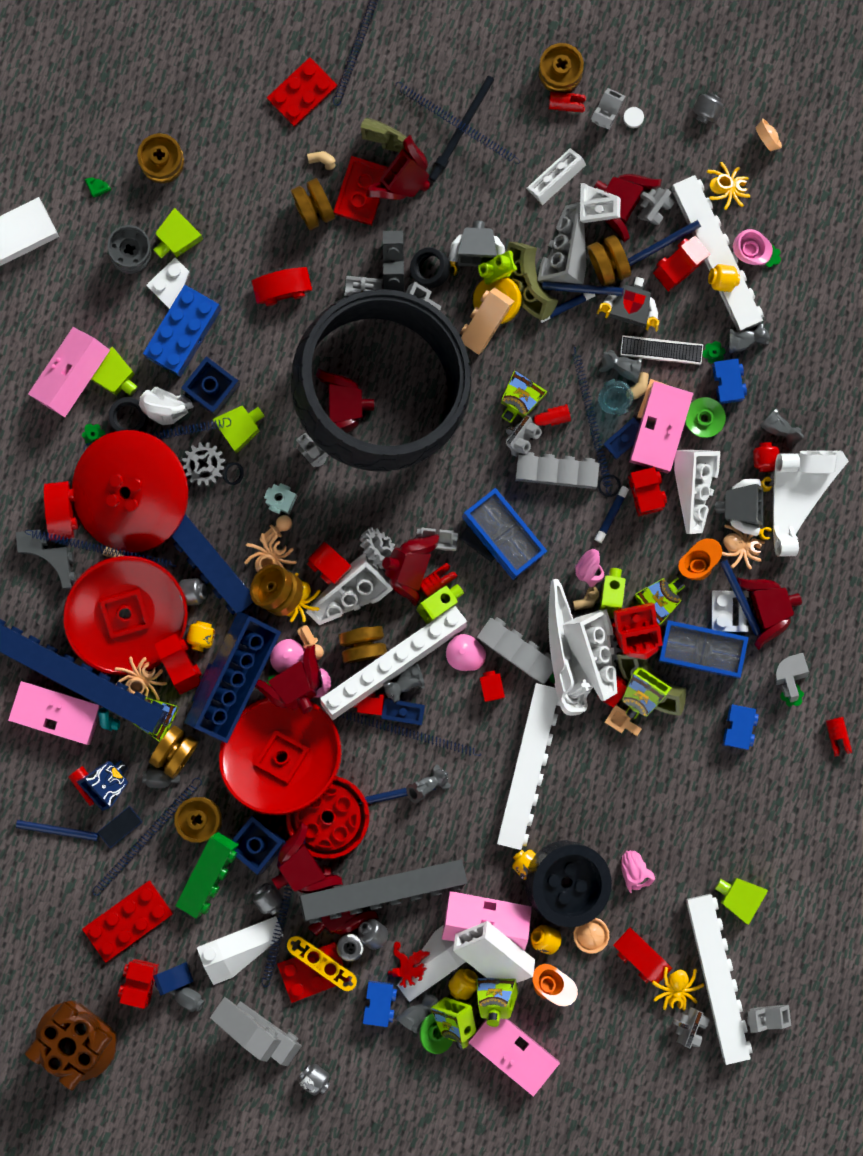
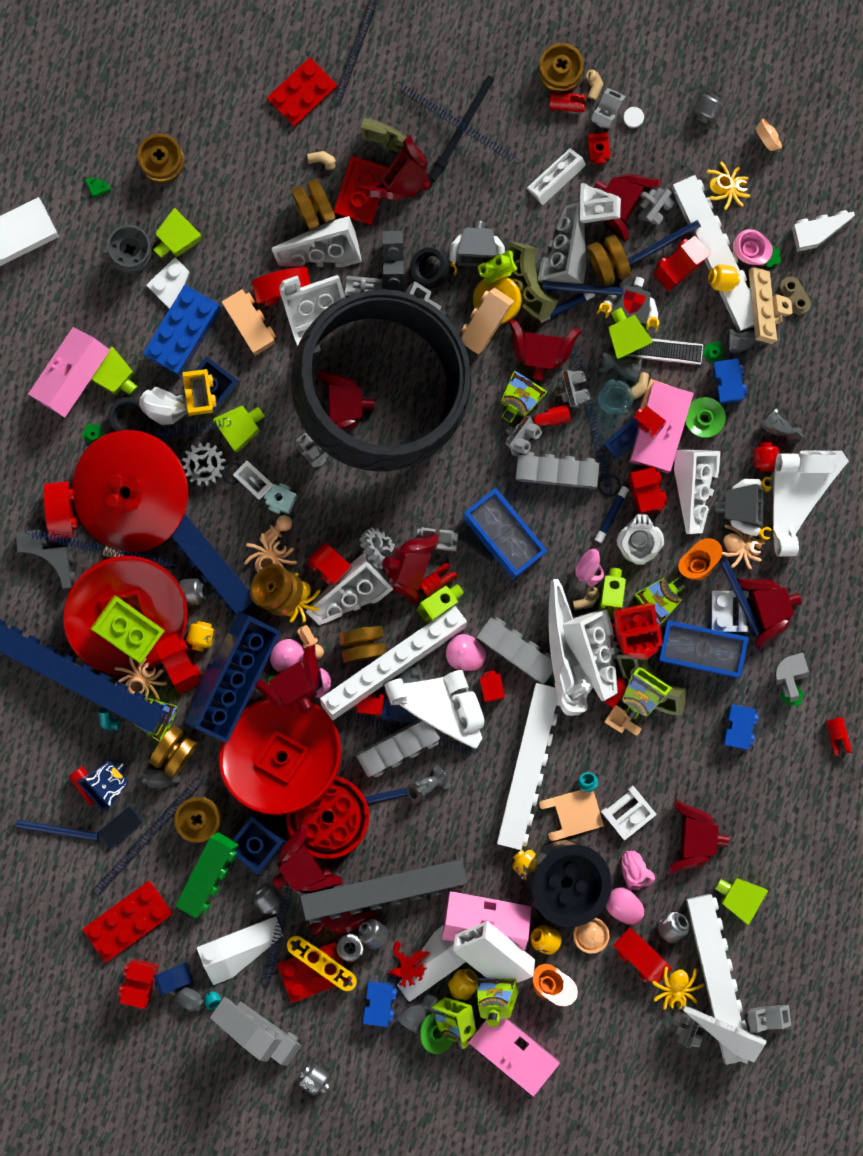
(55, 713): bright pink brick -> none
(97, 1042): reddish brown piece -> none
(127, 629): none -> lime tile
(197, 392): none -> yellow window
(209, 999): none -> teal hinge
(249, 321): none -> light nougat brick
(253, 480): none -> white slope
(308, 302): none -> white piece
(330, 242): none -> white wedge
(397, 746): none -> light grey brick
(442, 704): none -> white panel
(540, 350): none -> dark red torso
(569, 388): none -> light grey hips
(576, 813): none -> light nougat flag
(588, 777): none -> teal plate
(595, 83): none -> tan arm
(596, 156): none -> red brick
(625, 906): none -> bright pink hat
(627, 334): none -> lime torso
(633, 818): none -> white plate
(640, 540): none -> white helmet
(649, 421): none -> red brick
(673, 927): none -> flat silver head
(698, 838): none -> dark red torso
(740, 1042): none -> white wedge
(766, 309): none -> tan plate
(795, 295): none -> dark tan plate
(813, 233): none -> white slope

